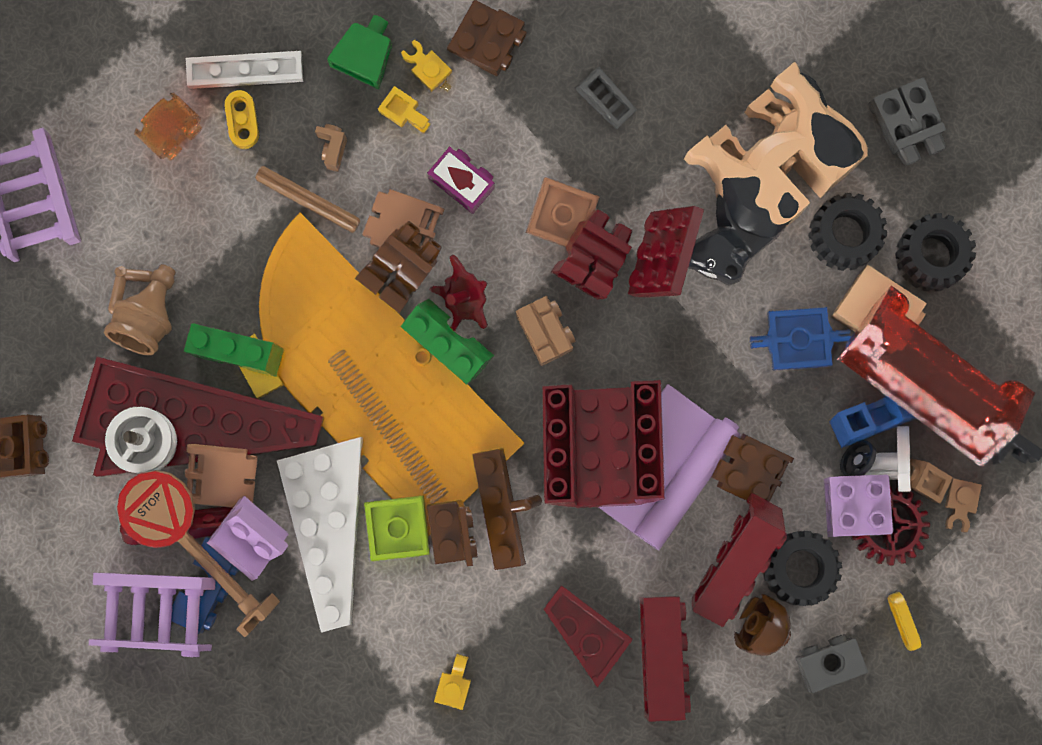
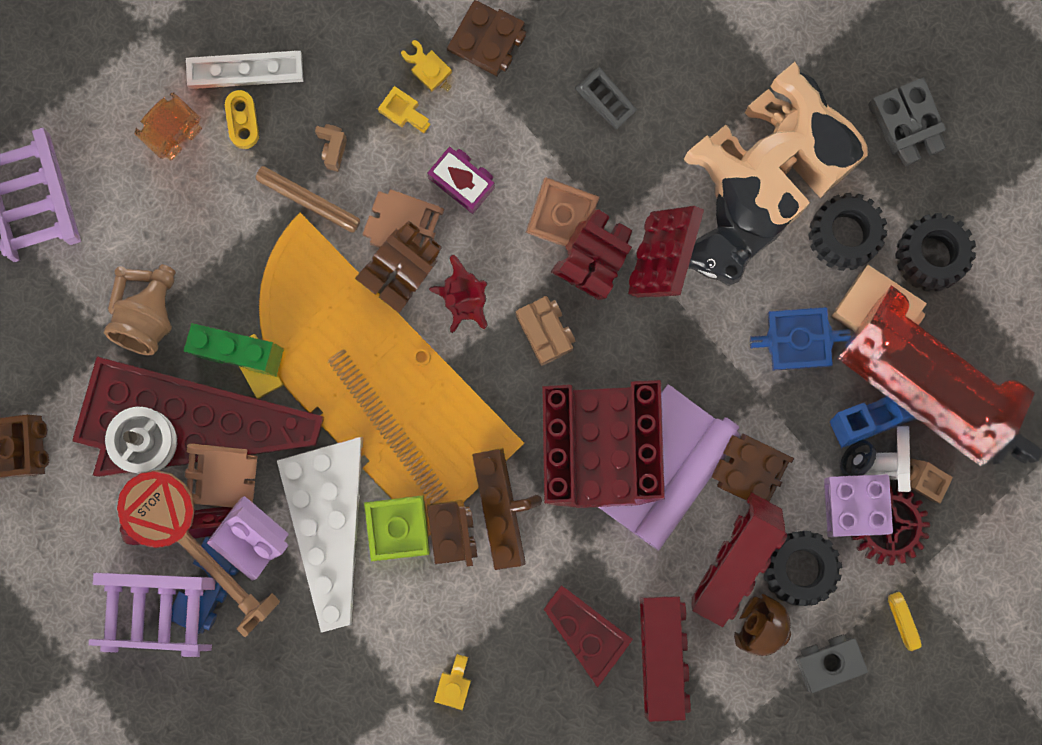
(363, 52): green torso -> none
(460, 355): green arch -> none
(963, 499): medium nougat plate -> none

